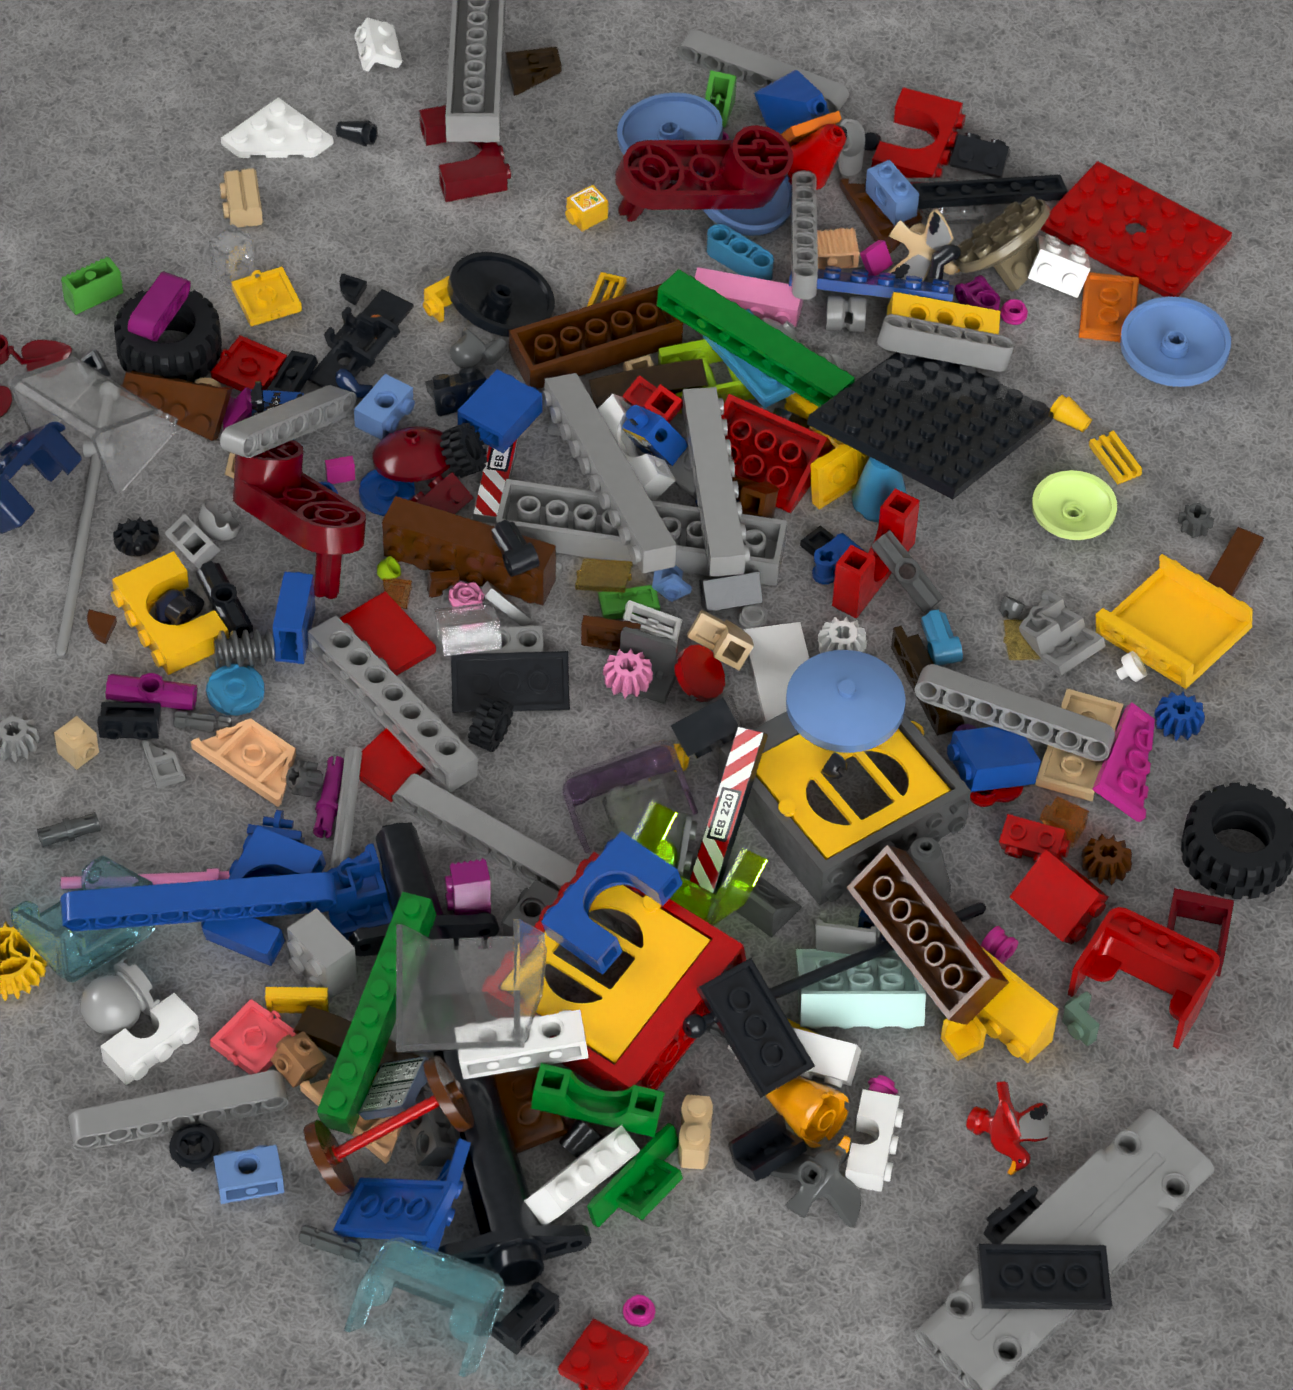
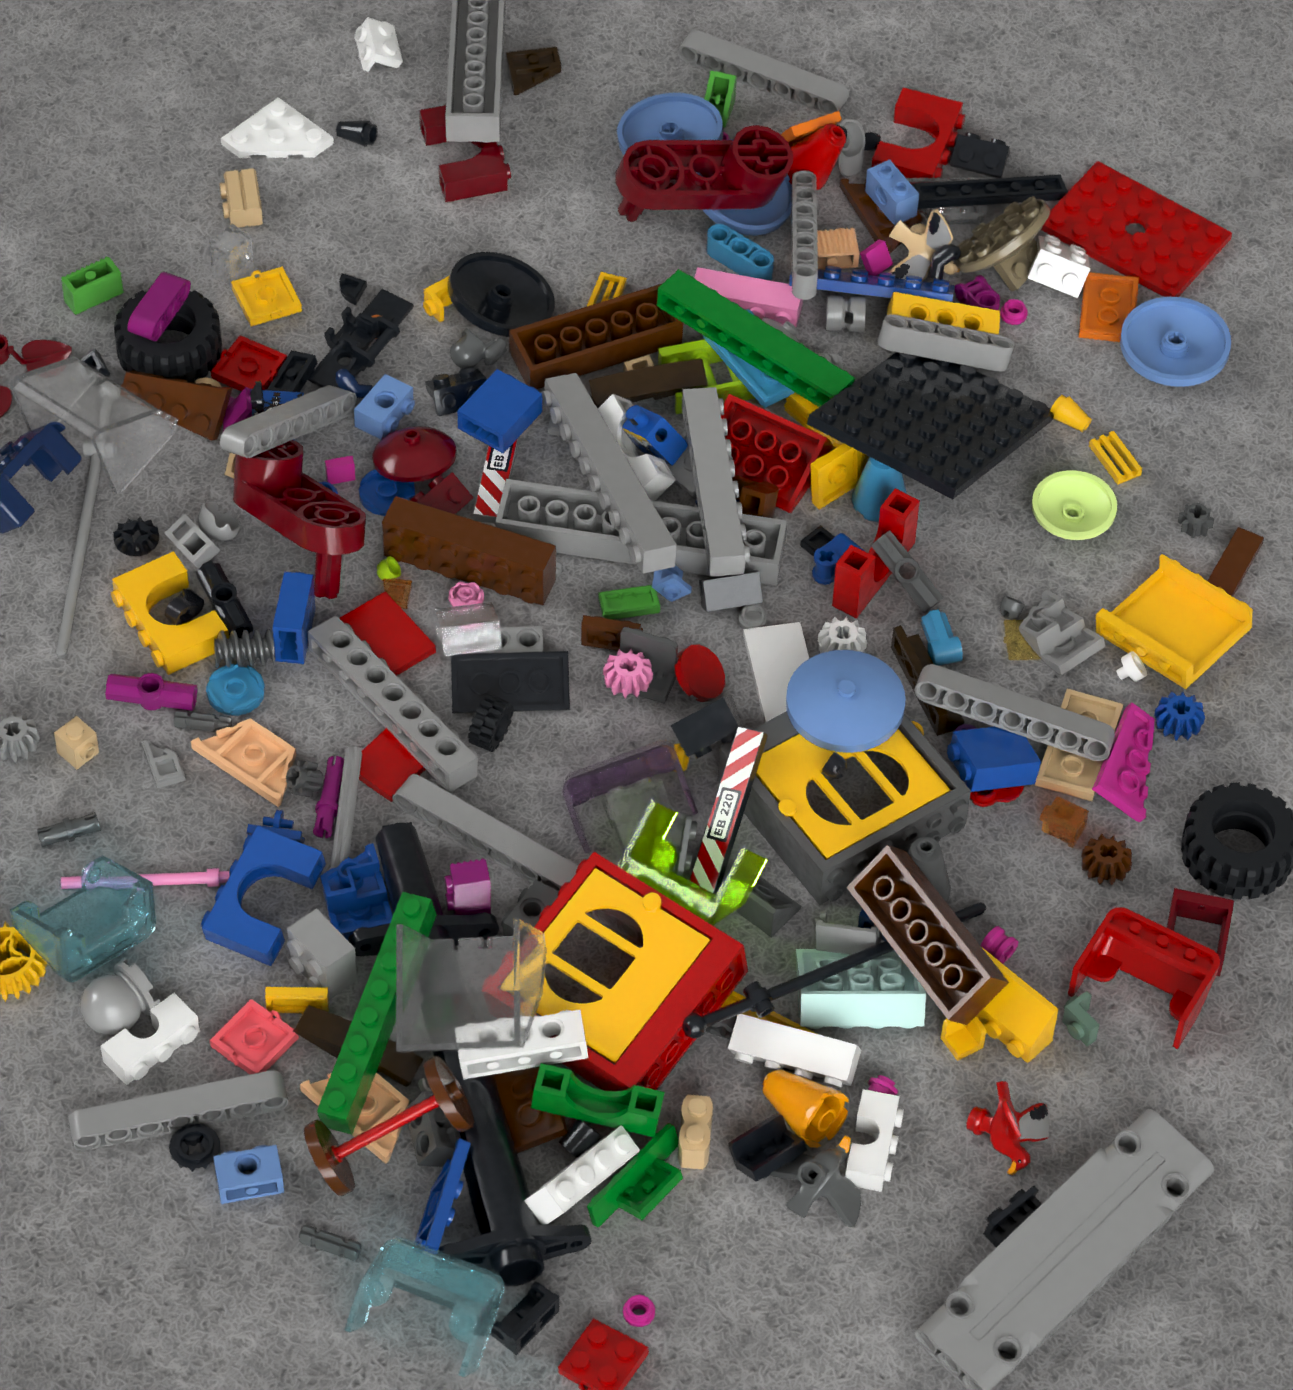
(101, 625): reddish brown tile -> none
(129, 720): black bracket -> none
(162, 603): dark blue arm -> none
(198, 901): blue beam -> none
(298, 1058): medium nougat brick -> none
(394, 1088): tile -> none
(396, 1209): blue tile -> none
(440, 581): reddish brown tile -> none
(463, 450): black tyre -> none
(505, 604): light grey tile -> none
(516, 553): black piece -> none
(586, 208): yellow brick -> none
(604, 575): clear yellow piece -> none
(620, 863): blue arch -> none
(652, 624): white tile -> none
(653, 398): red brick -> none
(726, 639): tan brick -> none
(755, 1027): black tile -> none
(790, 102): blue slope -> none
(791, 417): black tile -> none
(1032, 838): red brick -> none
(1044, 1276): black tile -> none
(1059, 897): red brick -> none

